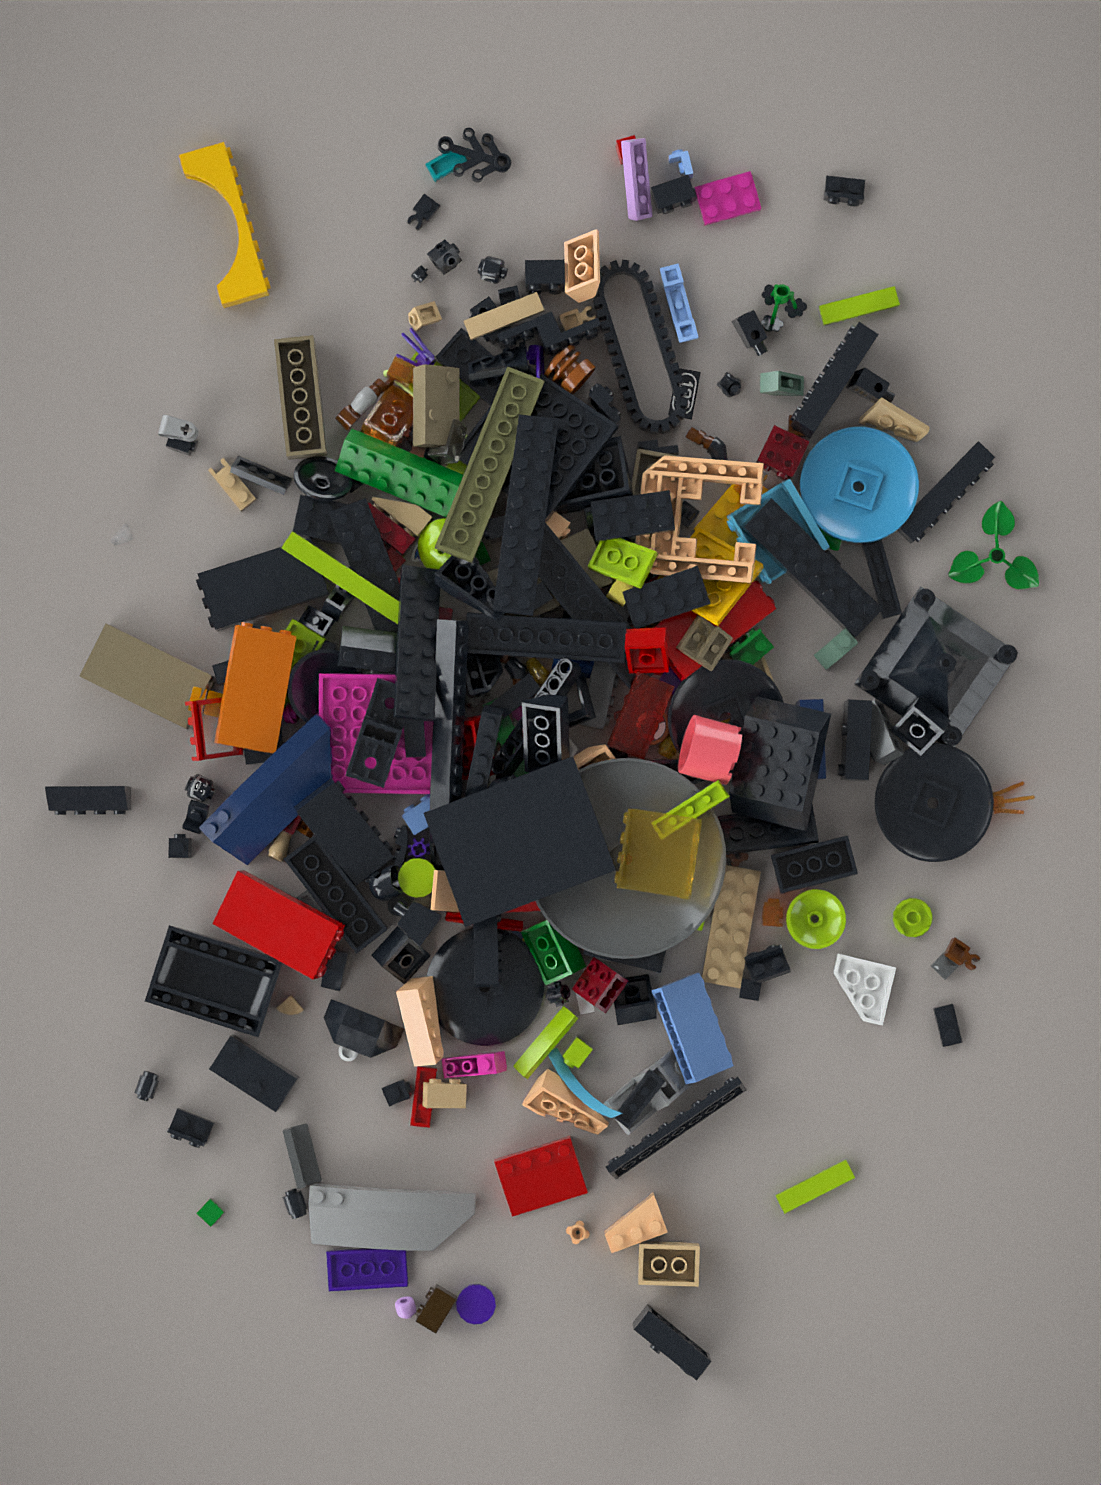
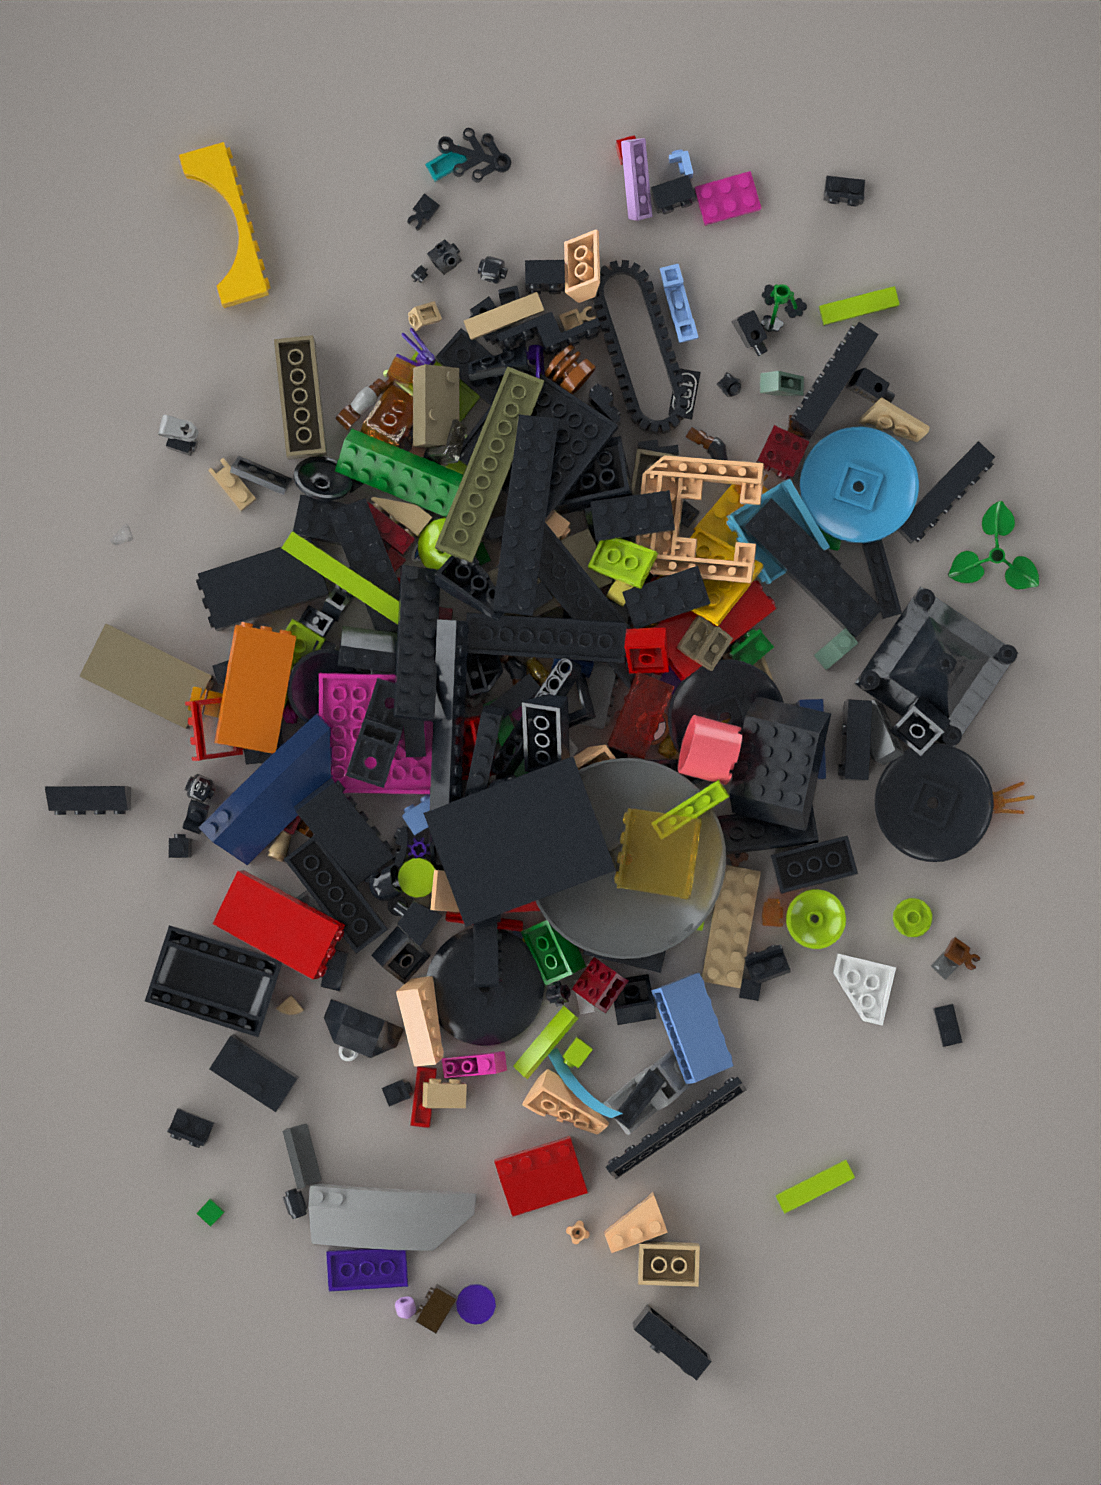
(147, 1086): black brick -> none

